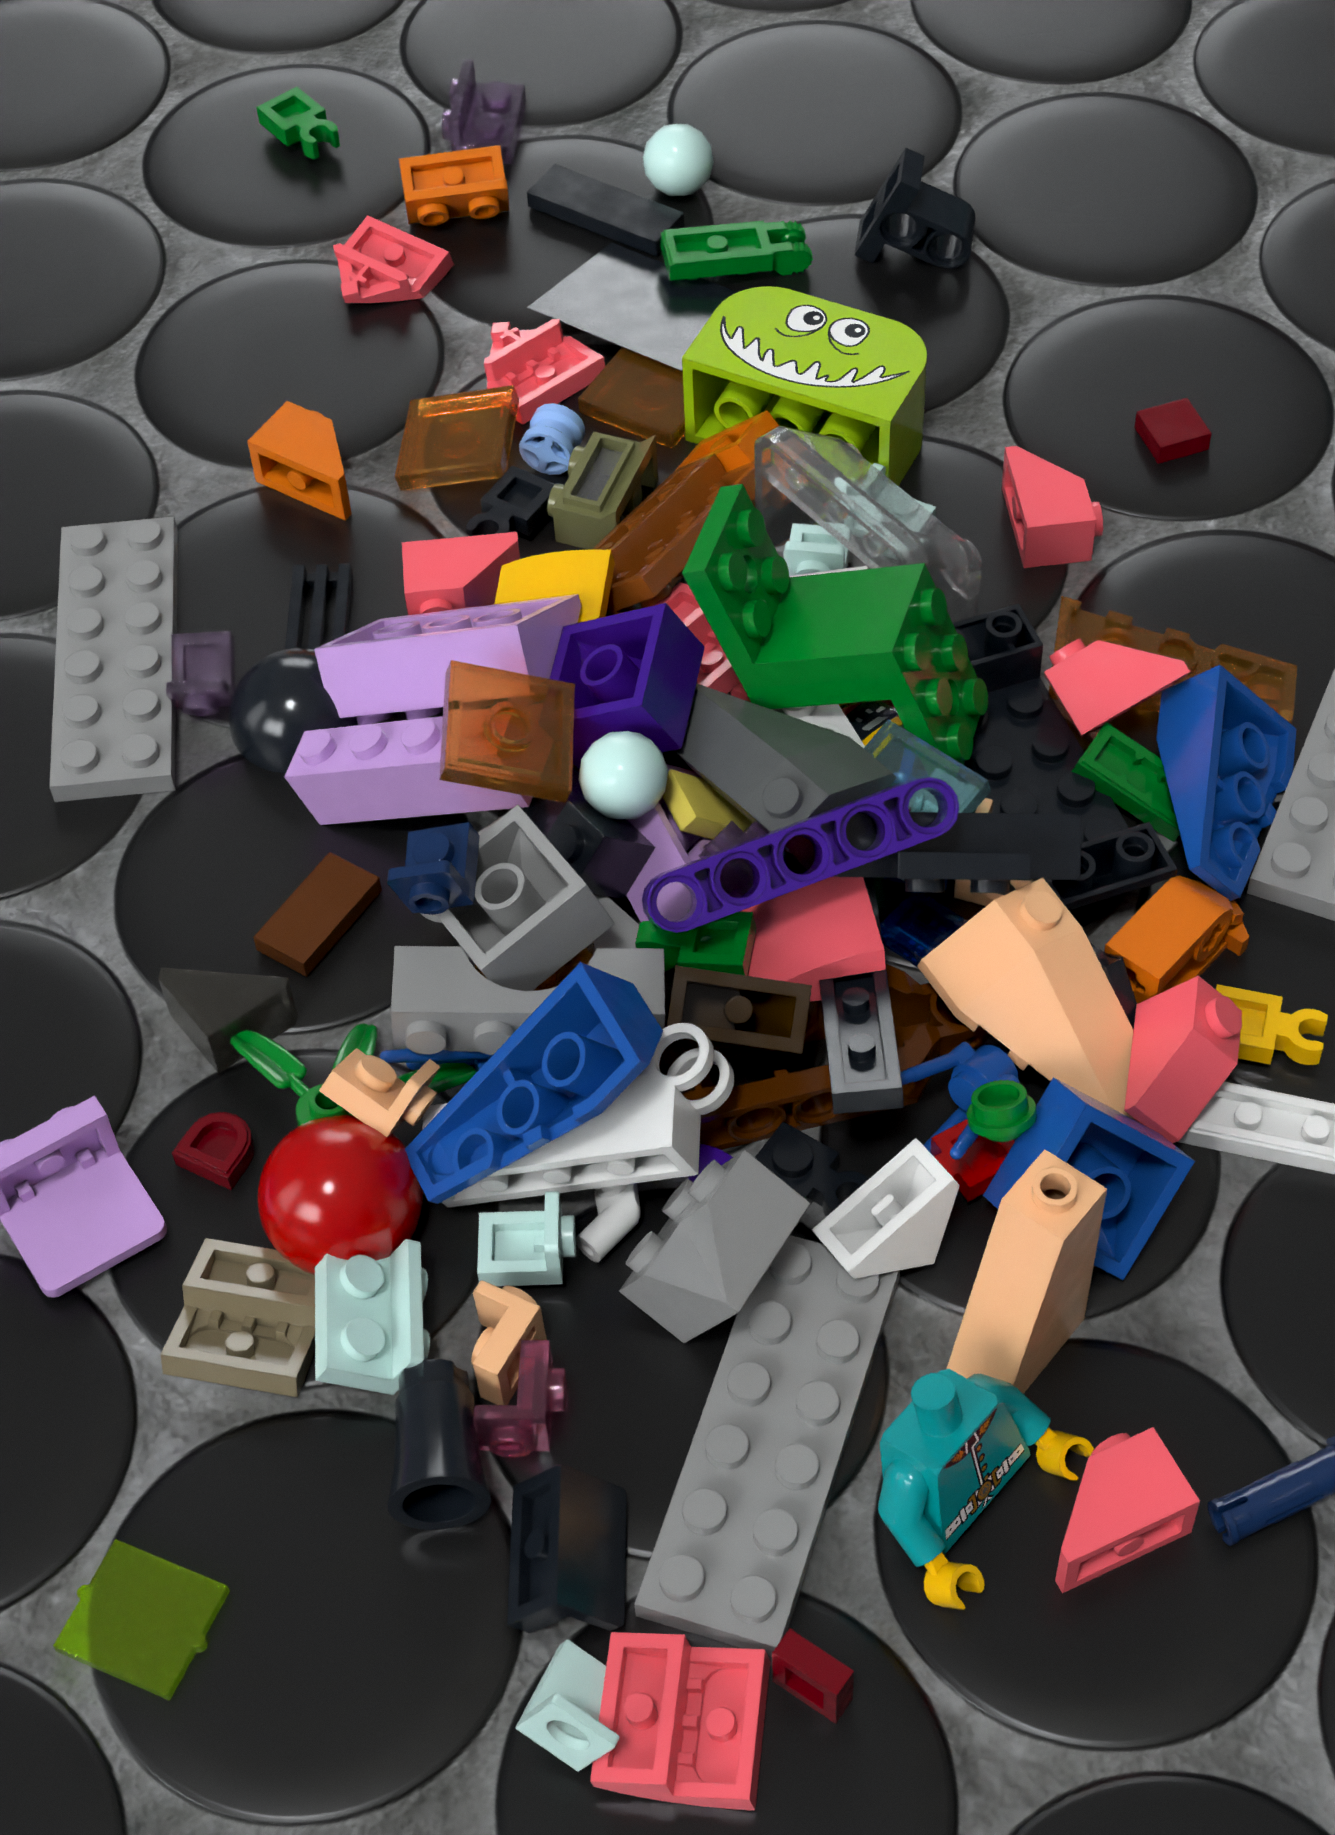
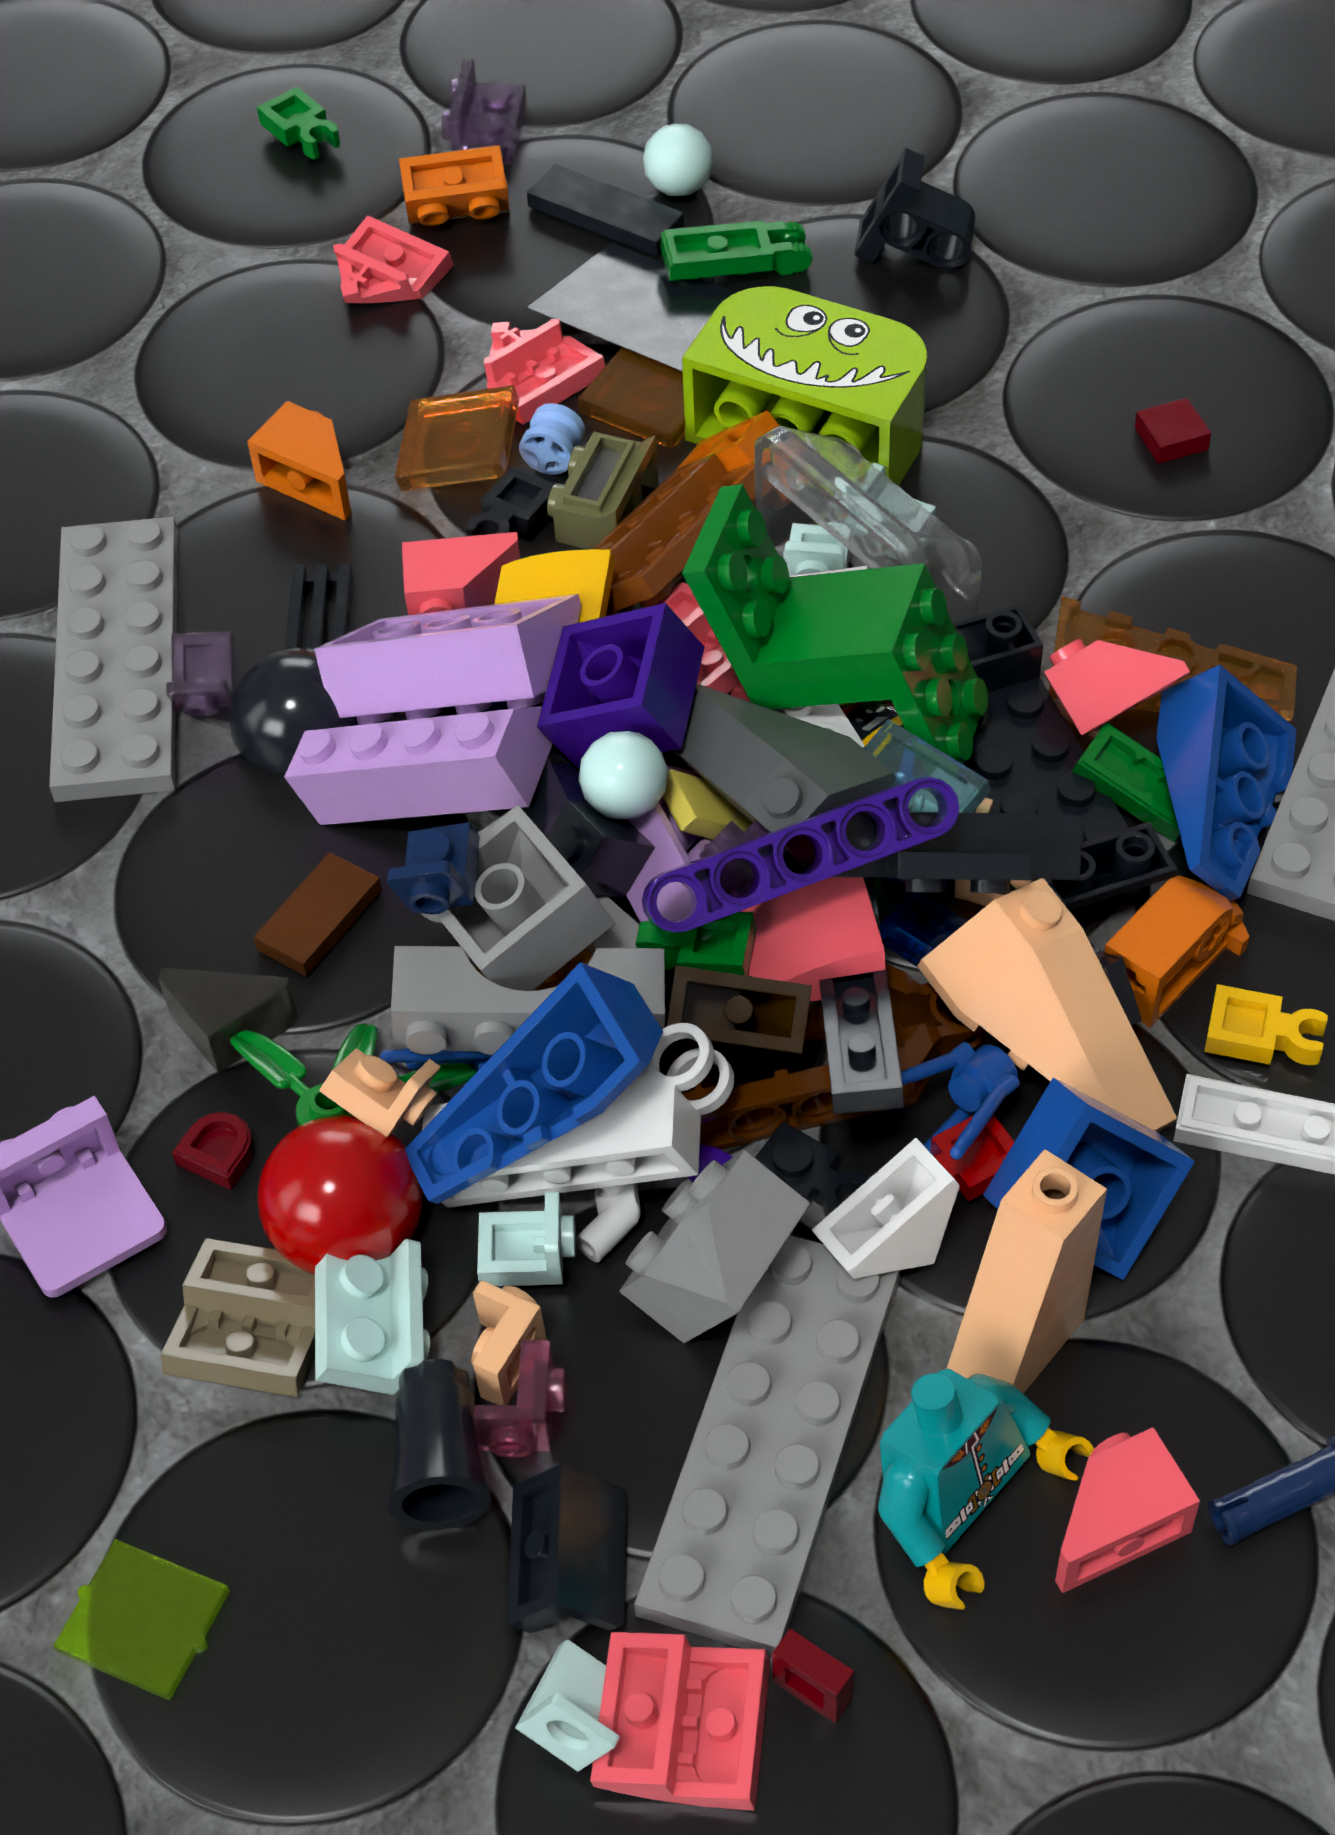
(507, 731): clear orange tile -> none
(1001, 1111): green plate -> none
(1048, 510): coral slope -> none
(1180, 1055): coral slope -> none

